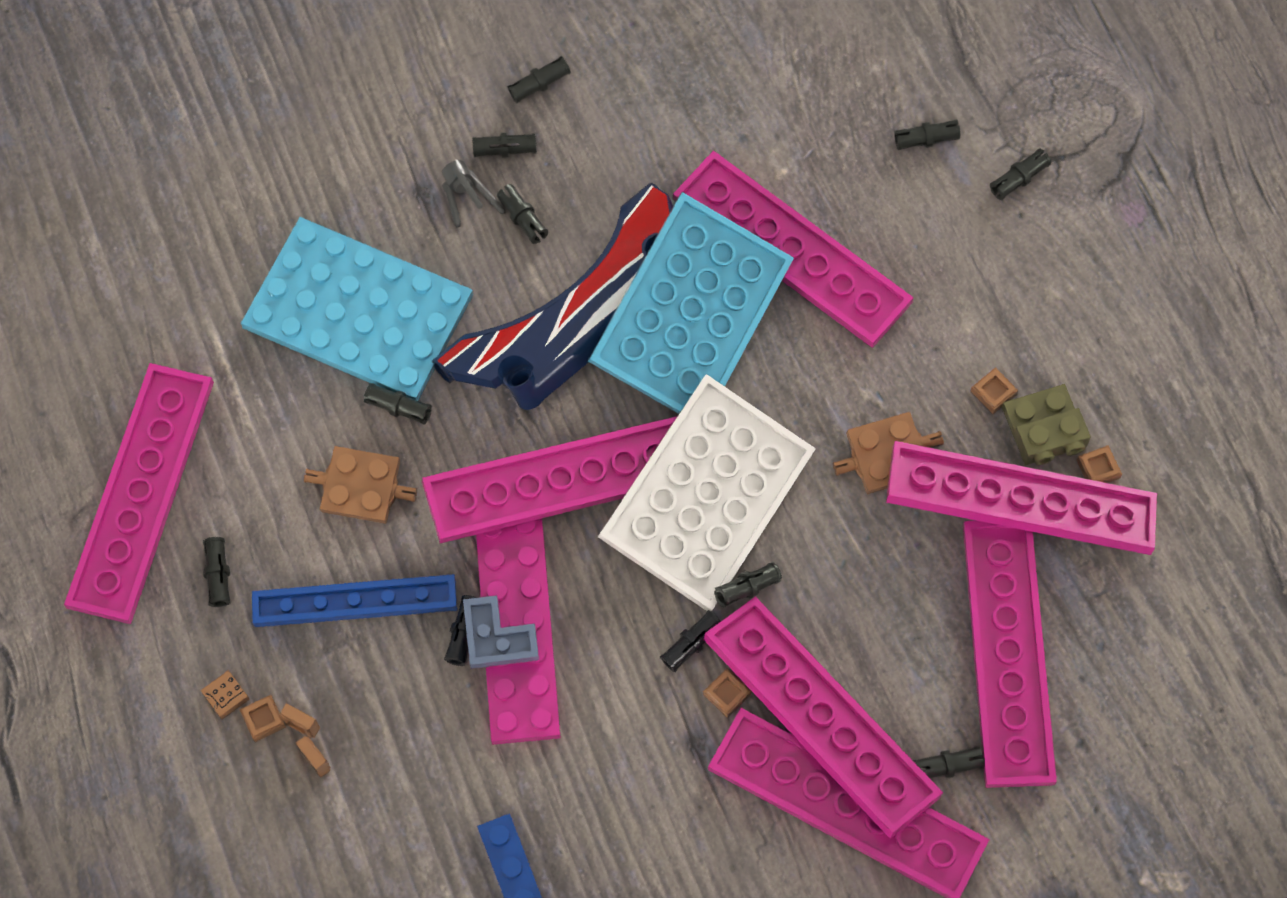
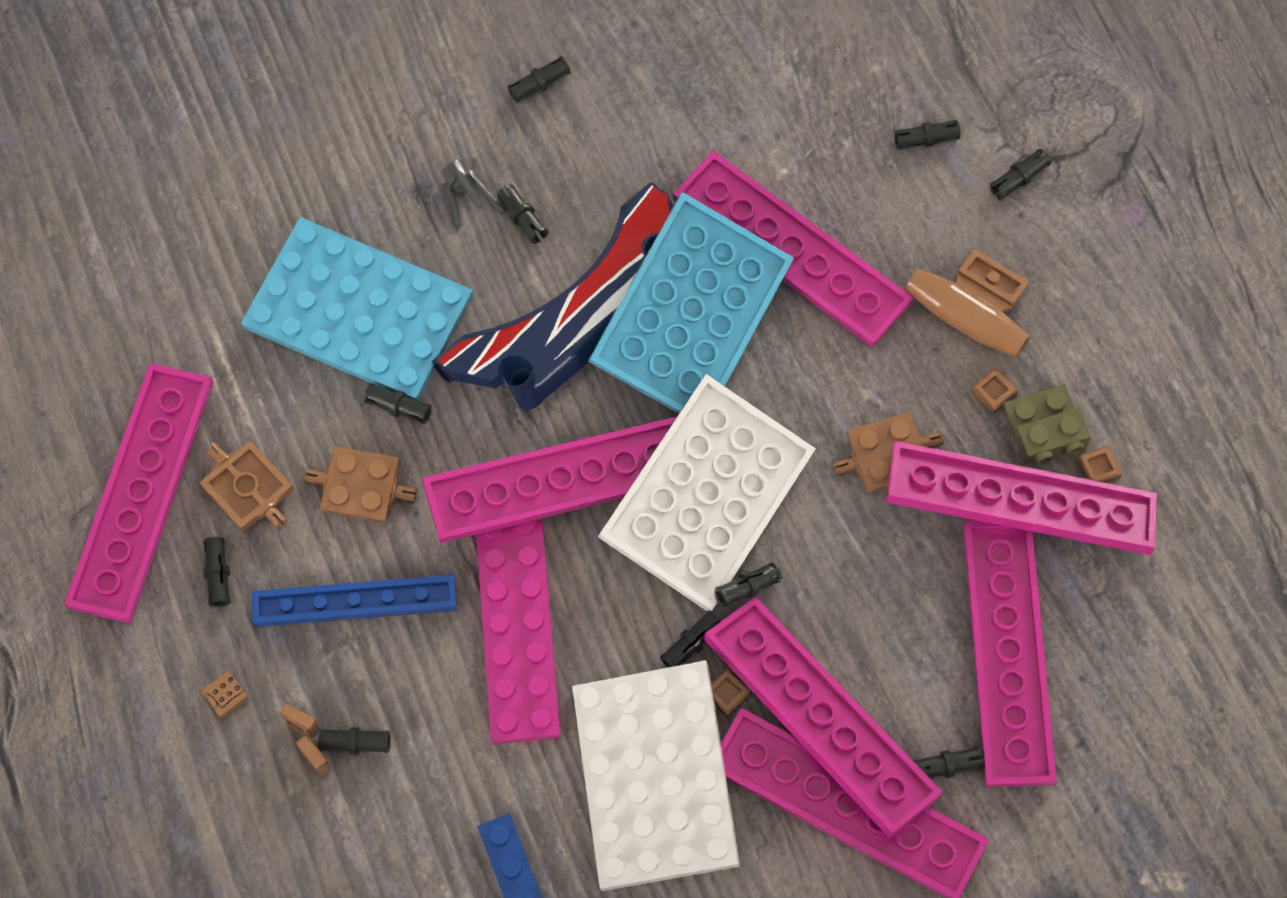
(246, 486): none -> medium nougat plate
(262, 718): medium nougat tile -> none
(354, 740): none -> pearl dark grey pin
(458, 645): black pin -> none
(482, 147): pearl dark grey pin -> none
(492, 644): sand blue plate -> none
(655, 776): none -> white plate
(976, 301): none -> medium nougat plate

